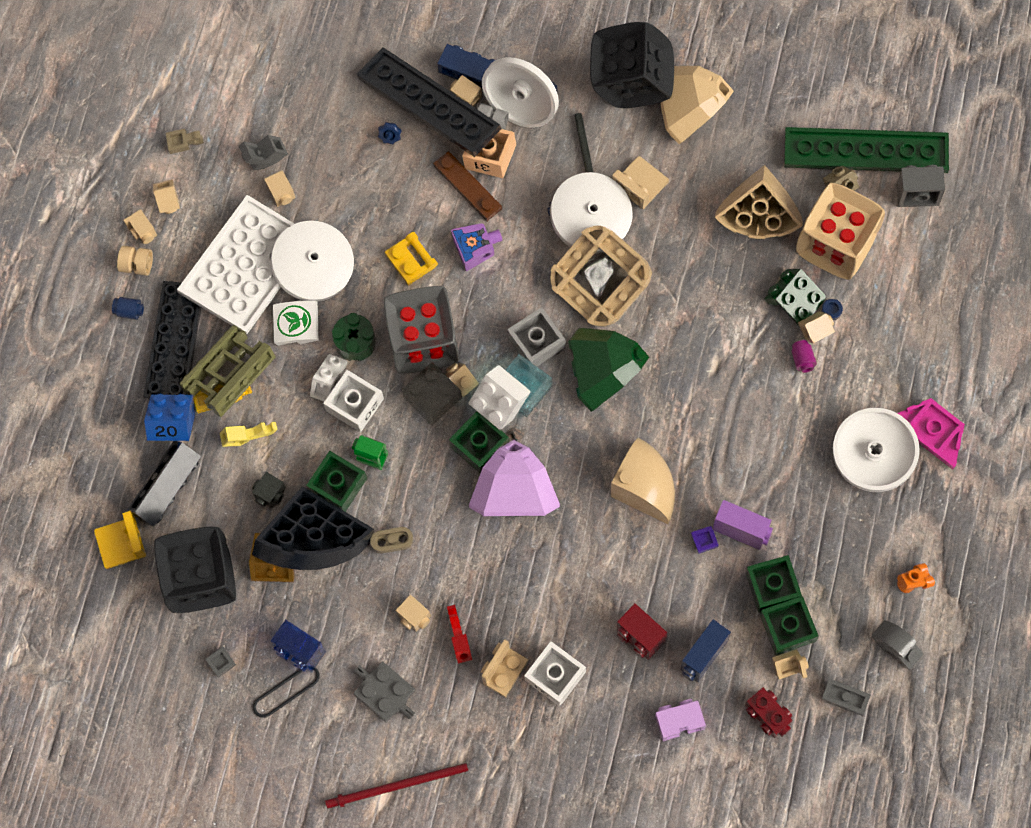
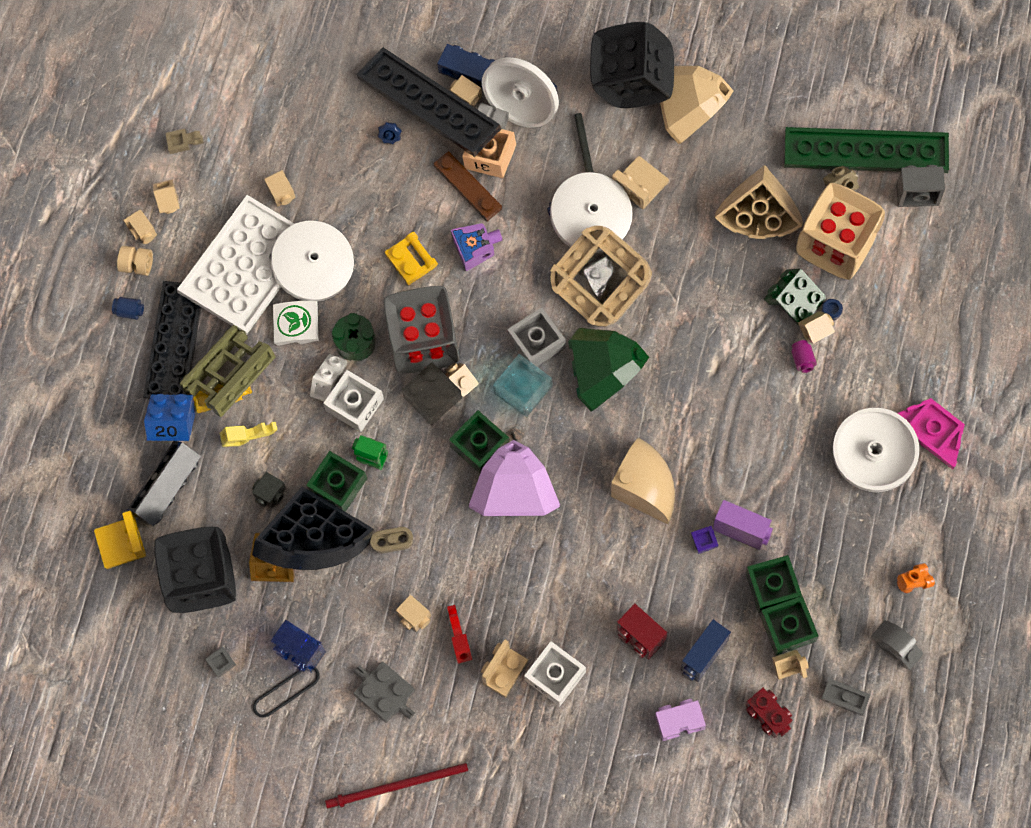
(264, 153): dark grey brick -> none
(499, 397): white brick -> none

